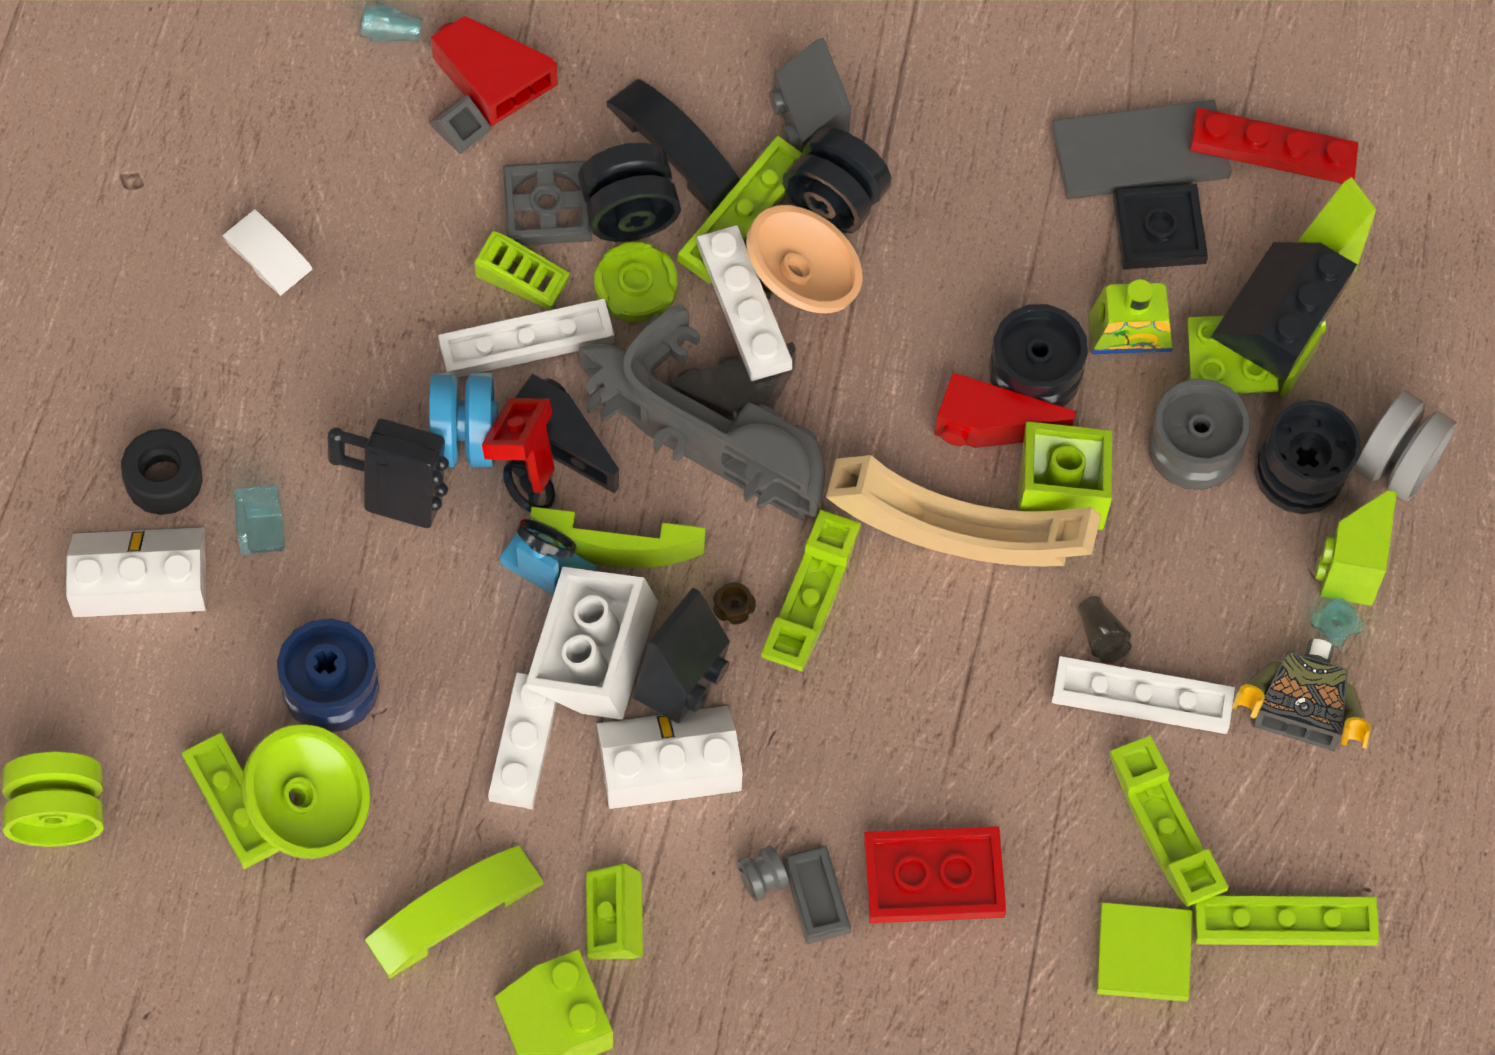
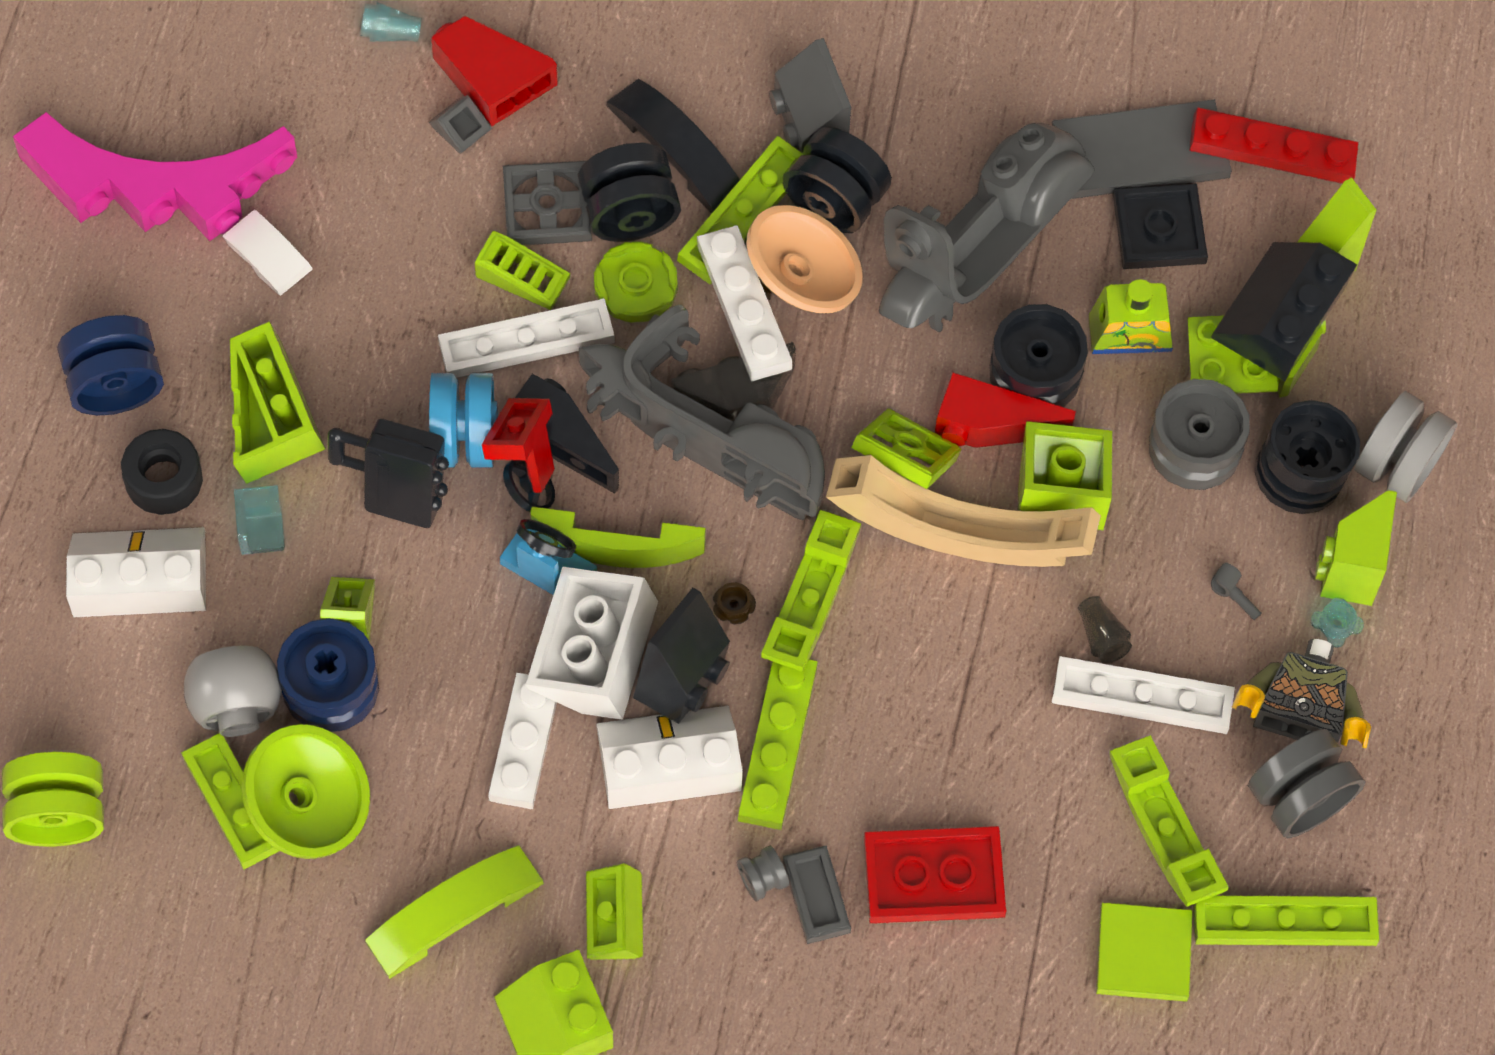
(110, 365): none -> dark blue wheel
(151, 191): none -> dark pink arch
(232, 689): none -> light grey wheel
(269, 406): none -> lime wedge
(350, 602): none -> lime slope
(777, 745): none -> lime plate
(926, 446): none -> lime piece
(1016, 197): none -> dark grey piece
(1225, 584): none -> dark grey hand
(1306, 783): none -> dark grey wheel

